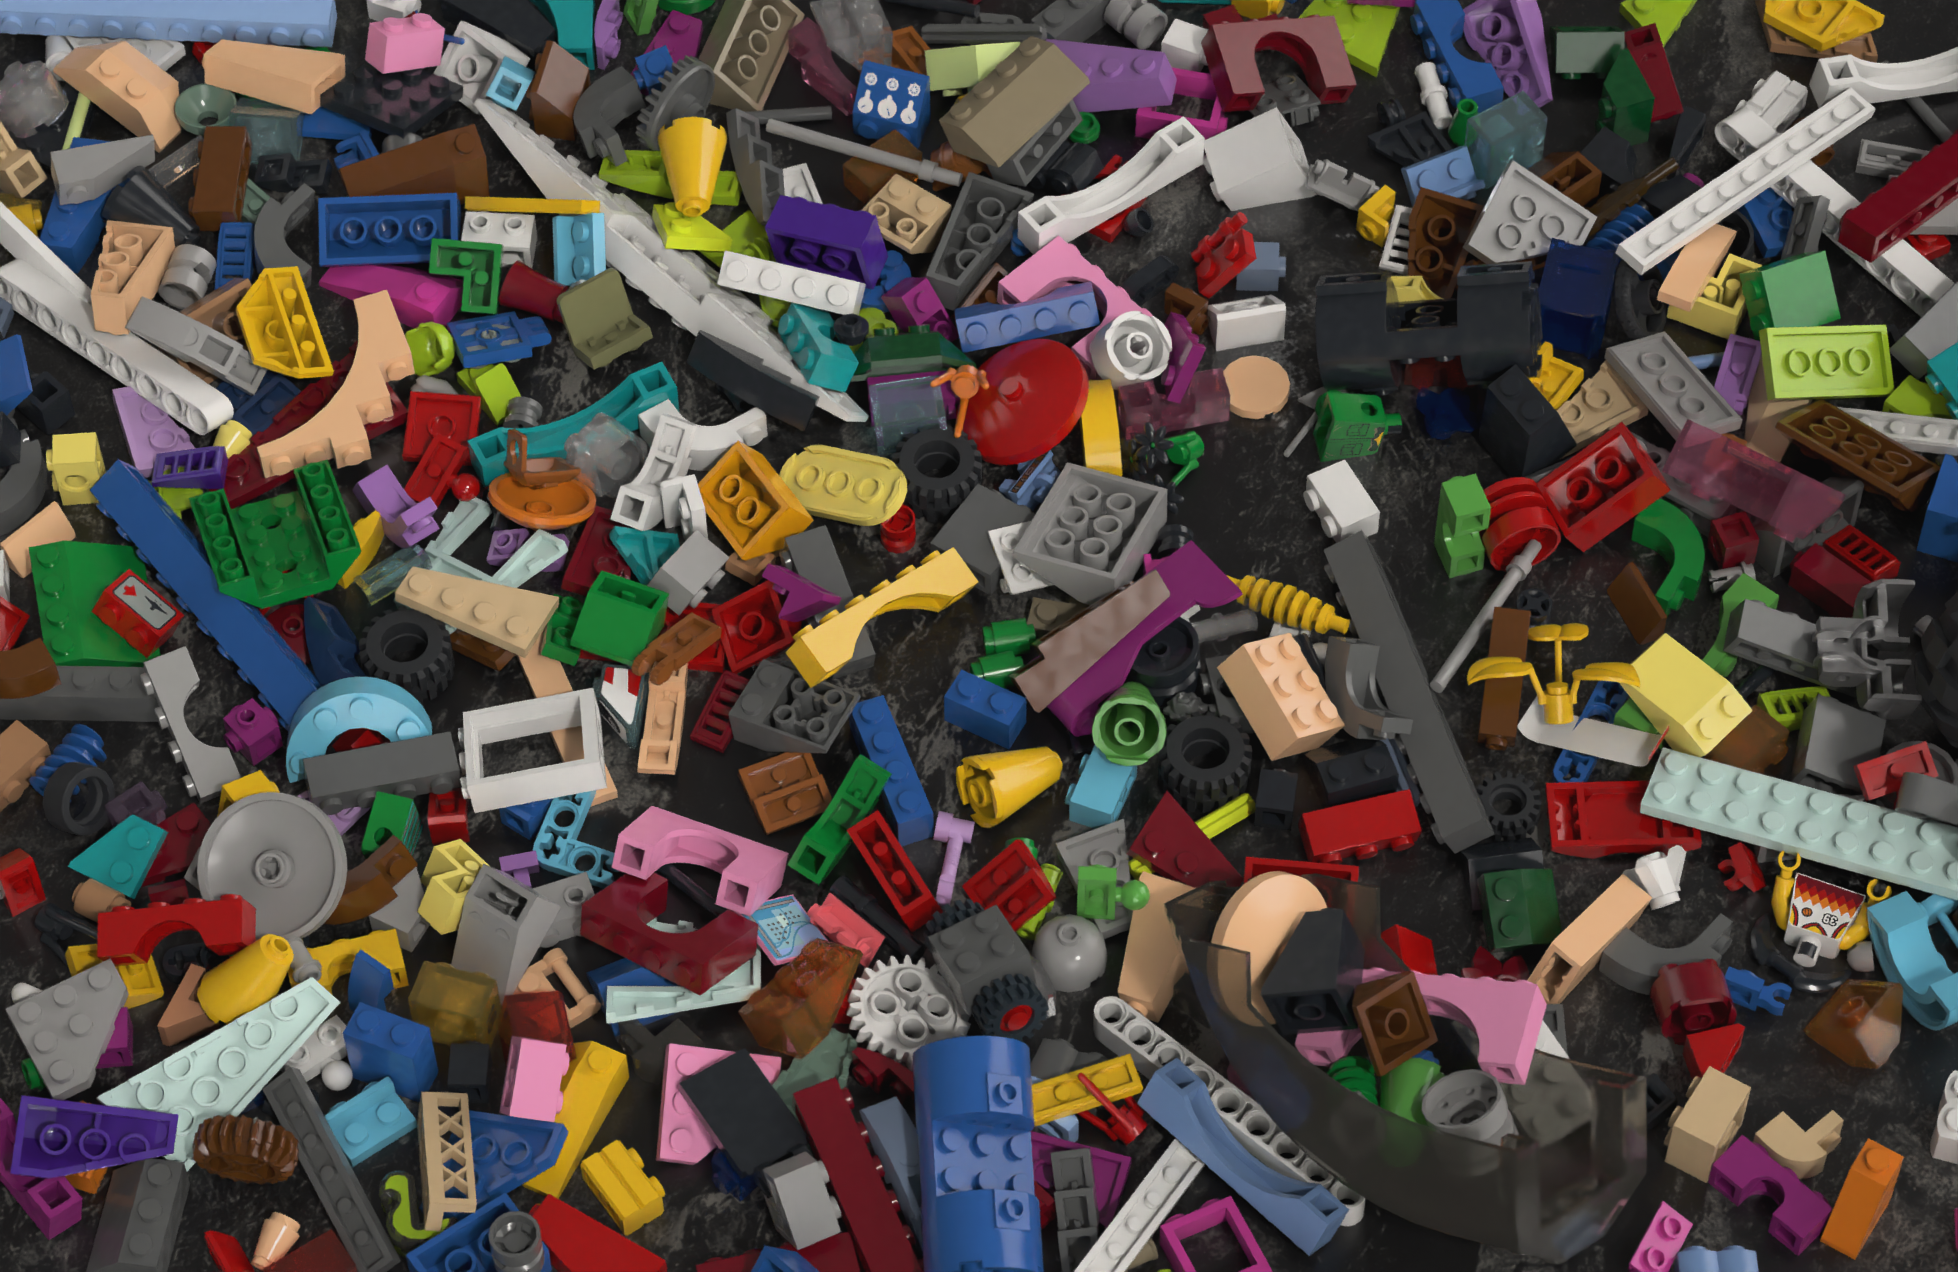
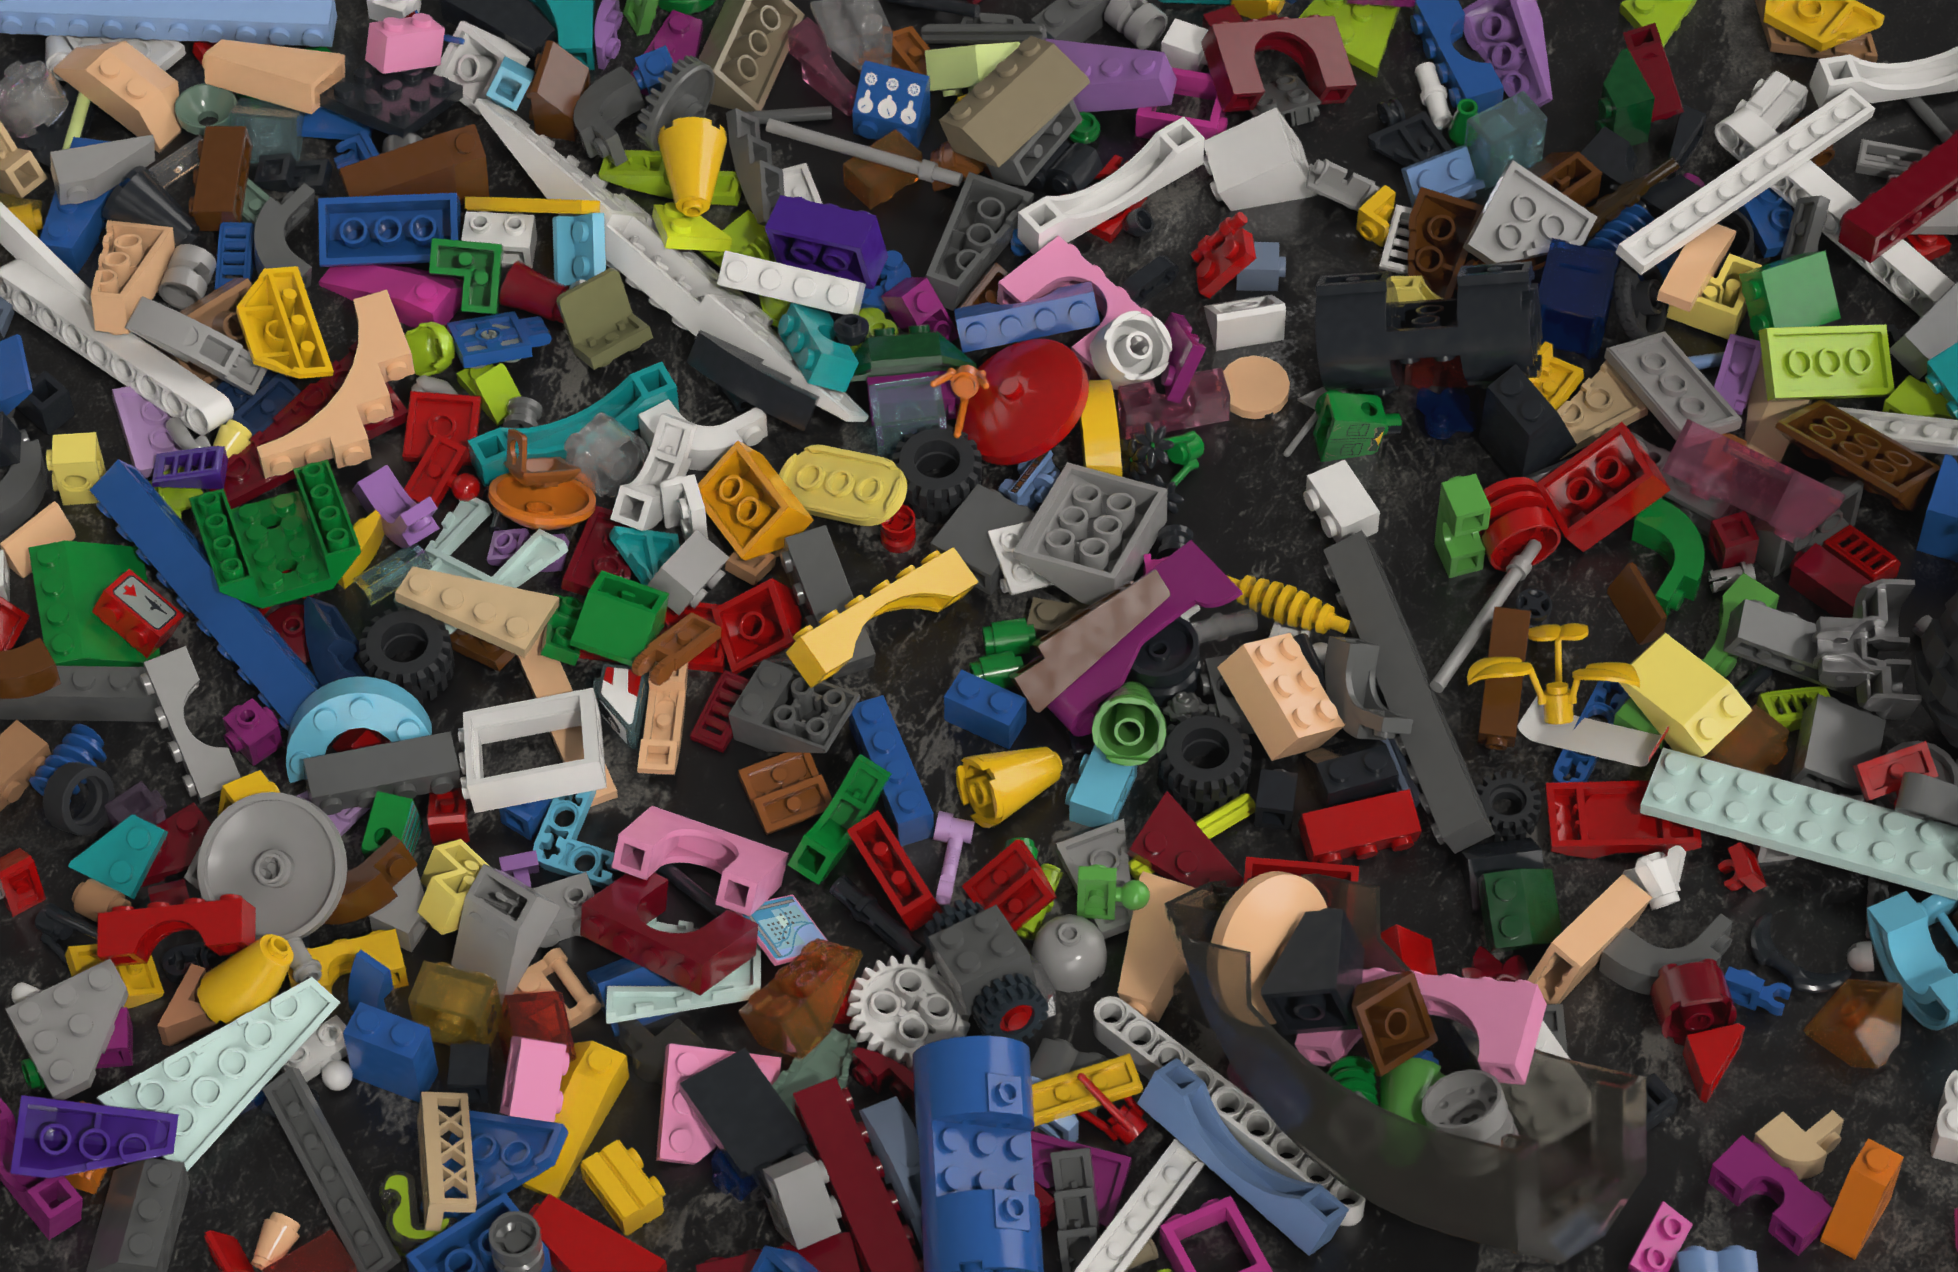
(183, 437): none -> light grey arm
(245, 1149): reddish brown gear -> none
(370, 1121): medium azure bracket -> none
(803, 595): magenta slope -> none
(846, 927): coral hinge -> none
(909, 215): tan slope -> none
(1188, 303): reddish brown bracket -> none
(1585, 49): slope -> none
(1706, 1122): tan brick -> none
(1819, 915): torso -> none

